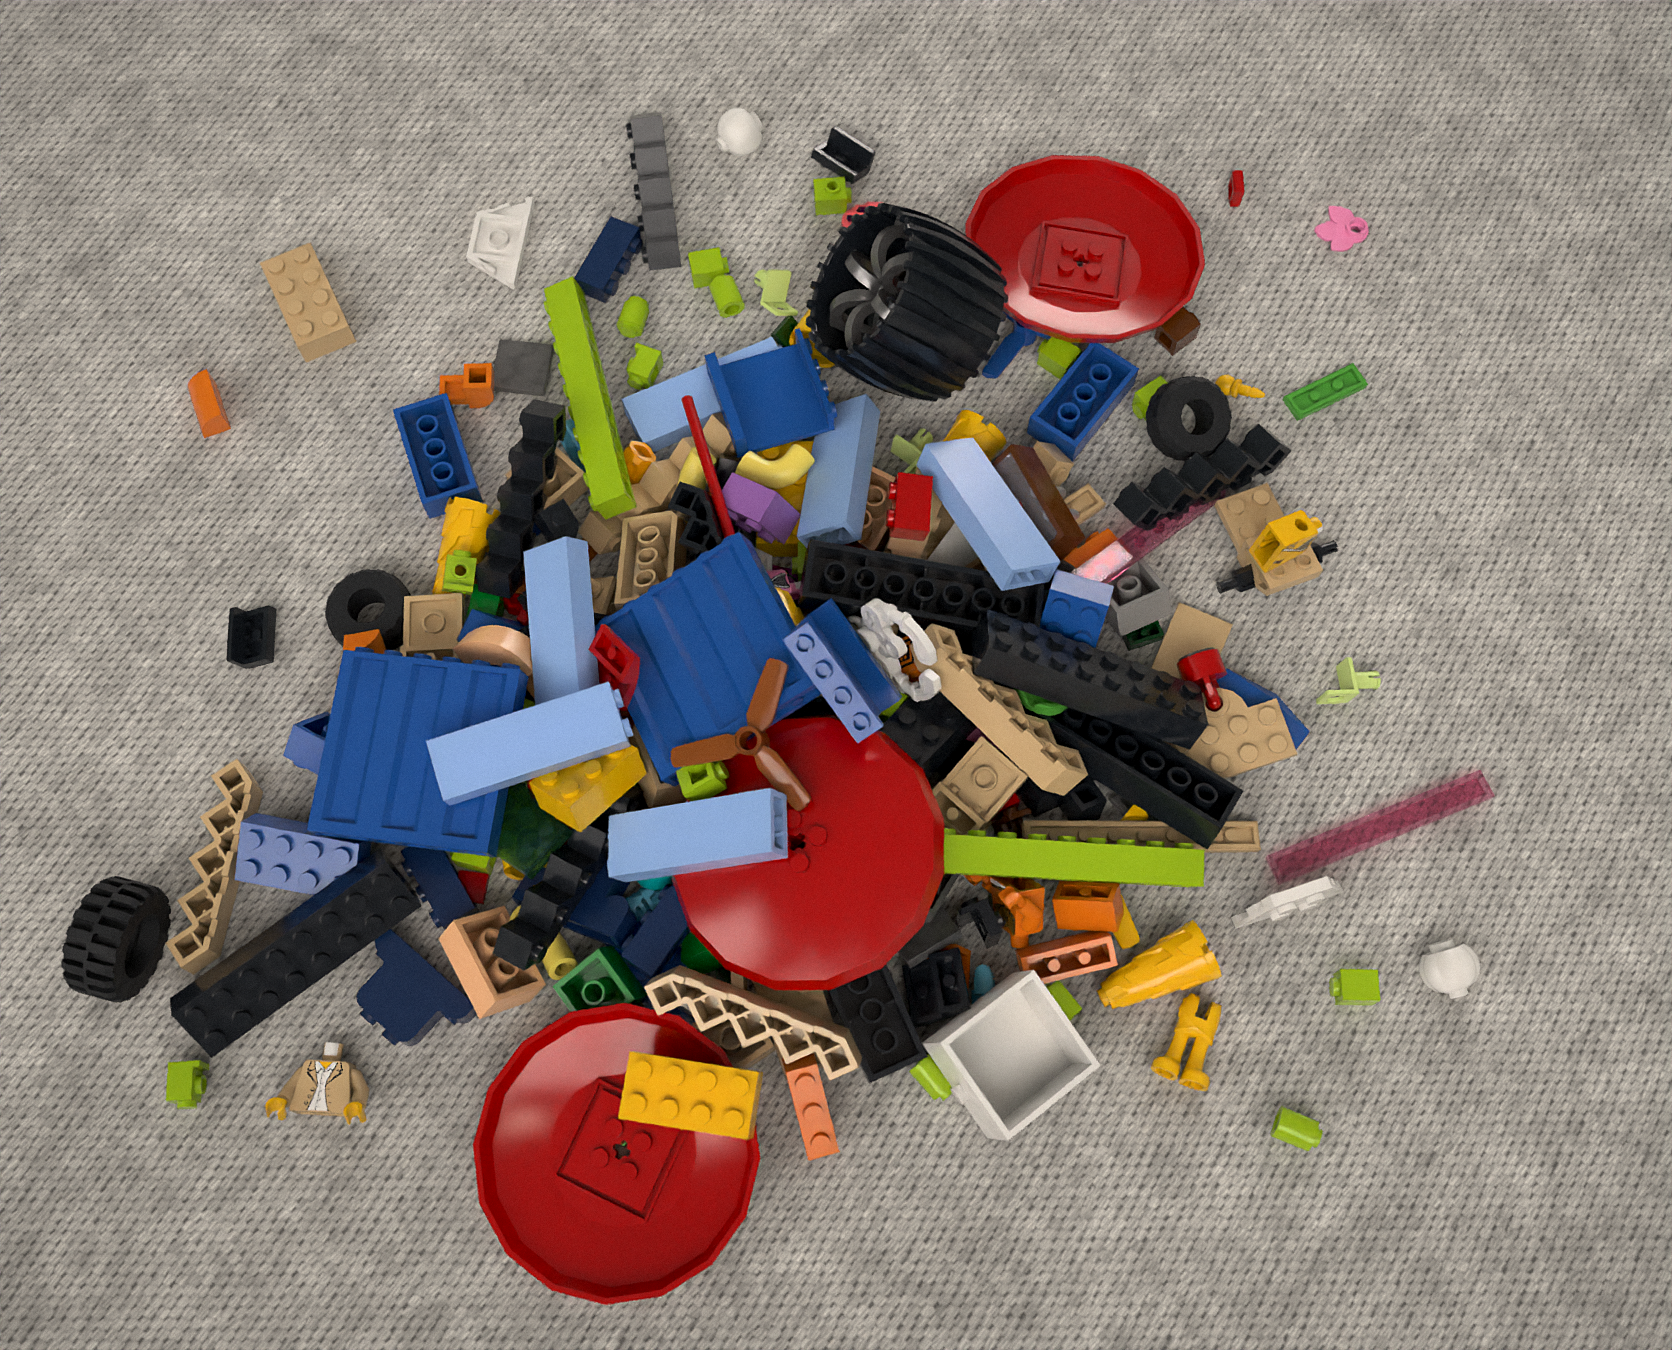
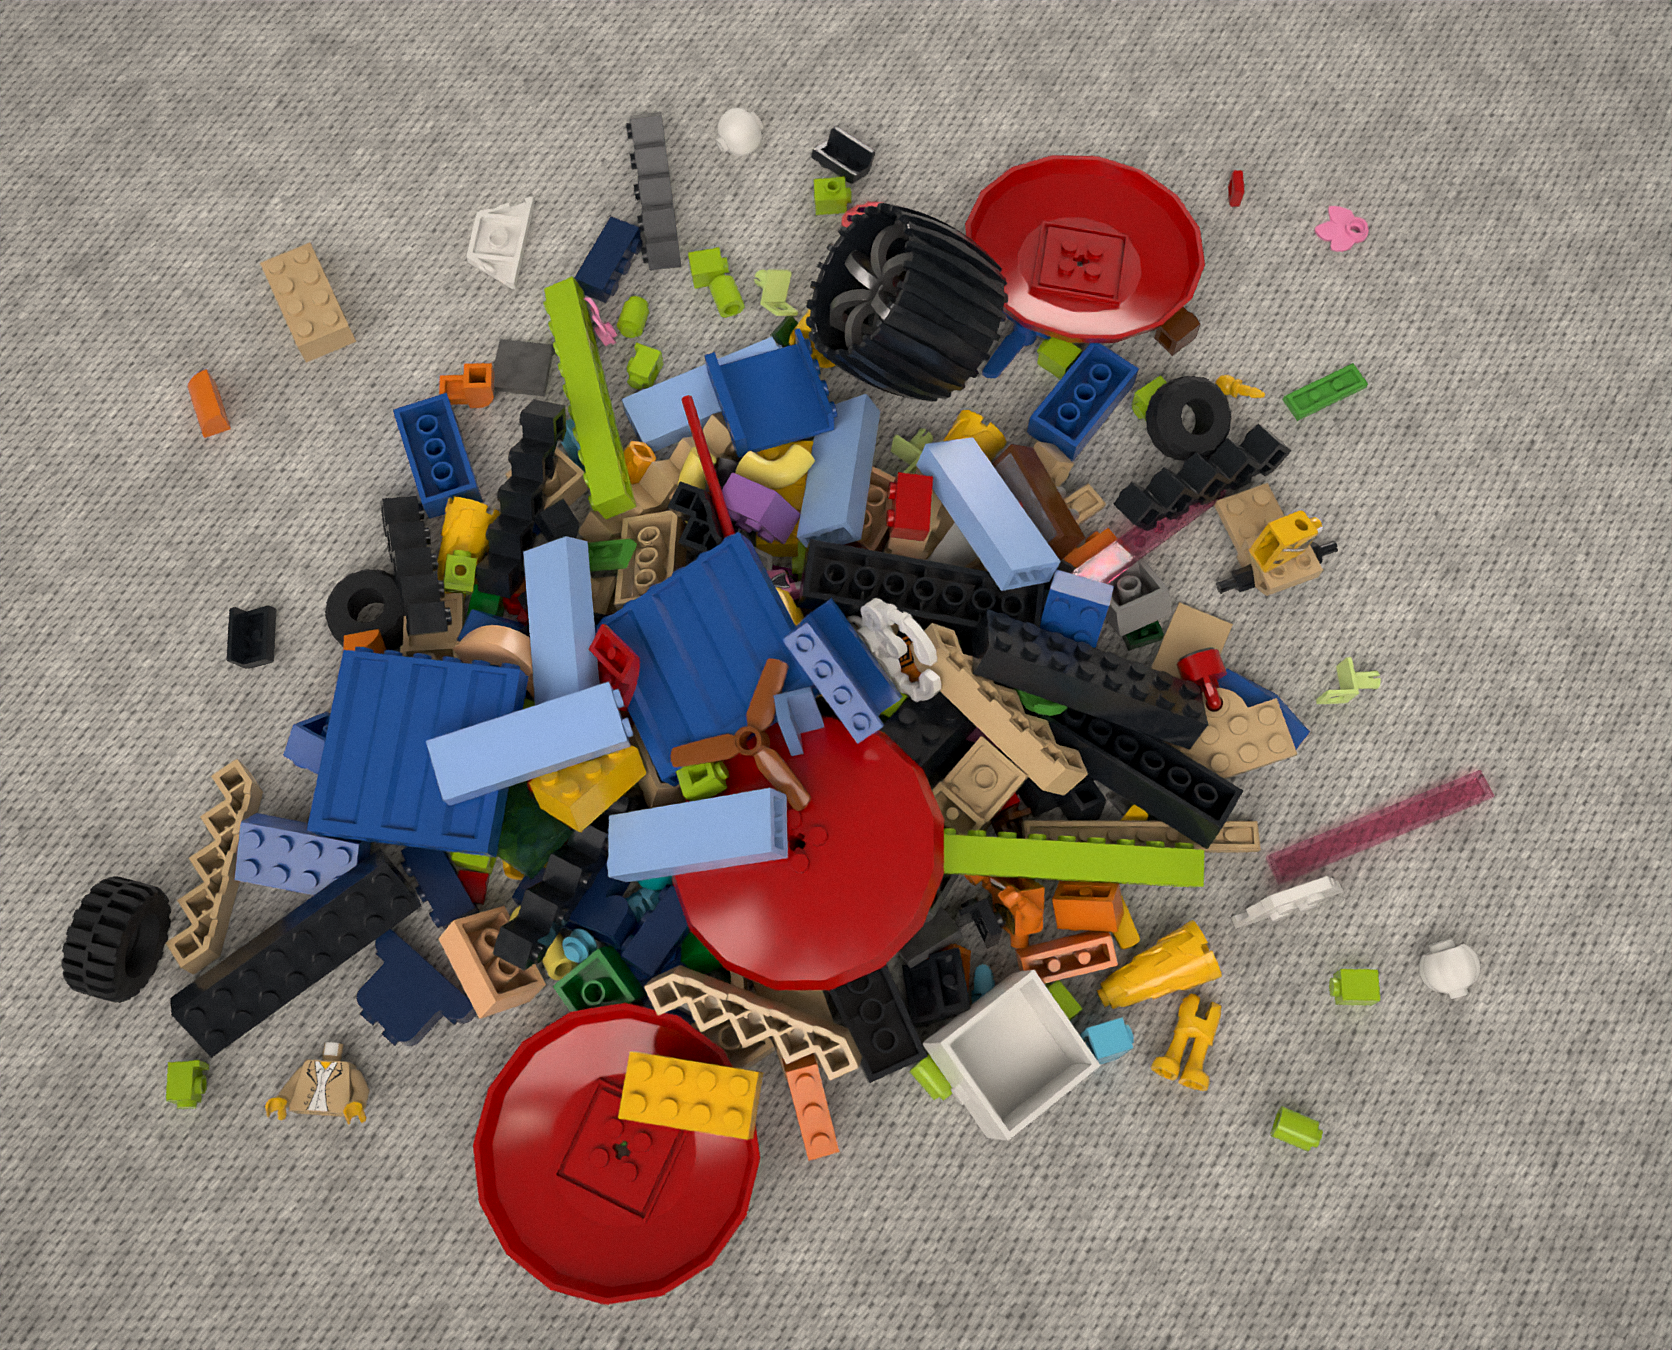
(414, 566): none -> black brick
(579, 945): none -> medium azure wheel
(604, 331): none -> bright pink plate
(610, 554): none -> bright green tile
(797, 714): none -> medium blue panel
(1108, 1040): none -> medium azure brick

